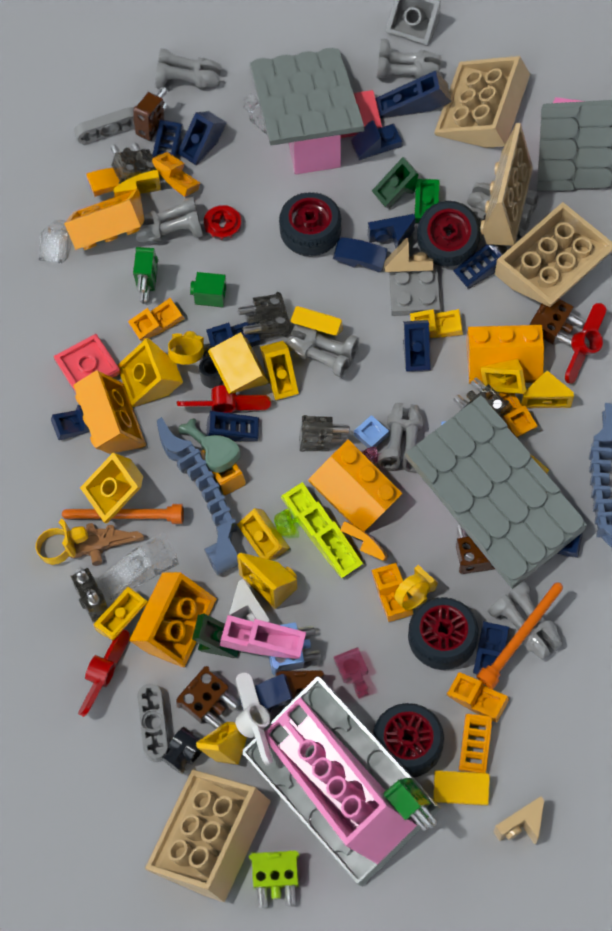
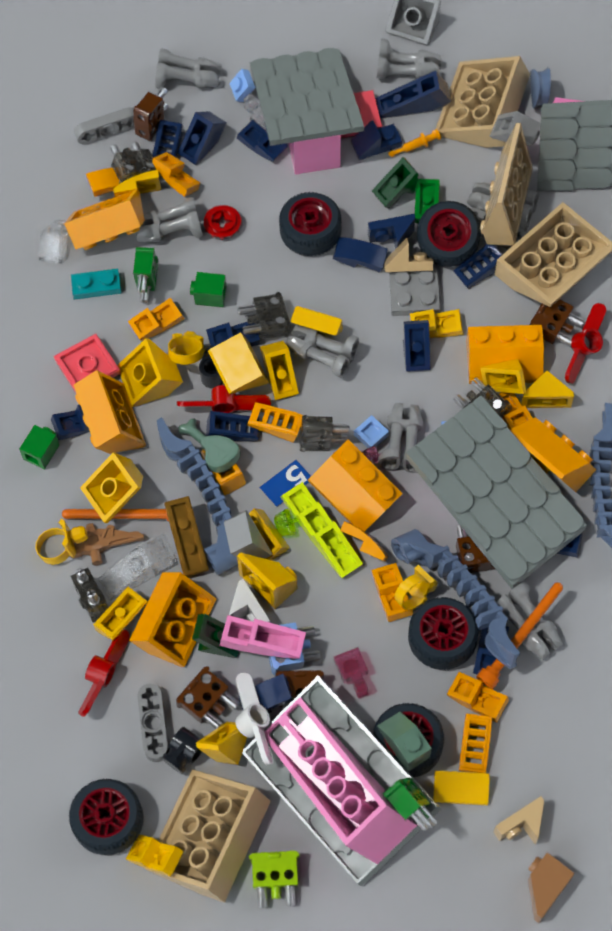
(39, 446): none -> green brick
(96, 284): none -> teal plate
(106, 834): none -> wheel
(154, 855): none -> yellow slope
(186, 536): none -> pearl gold tile
(242, 85): none -> light blue plate
(245, 537): none -> light grey slope
(257, 140): none -> dark blue slope
(277, 413): none -> light orange slope
(285, 481): none -> blue sticker
(405, 741): none -> sand green slope
(414, 547): none -> sand blue piece
(416, 143): none -> light orange piece
(506, 123): none -> light grey slope
(540, 87): none -> sand blue piece
(546, 883): none -> medium nougat slope
(555, 452): none -> light orange slope

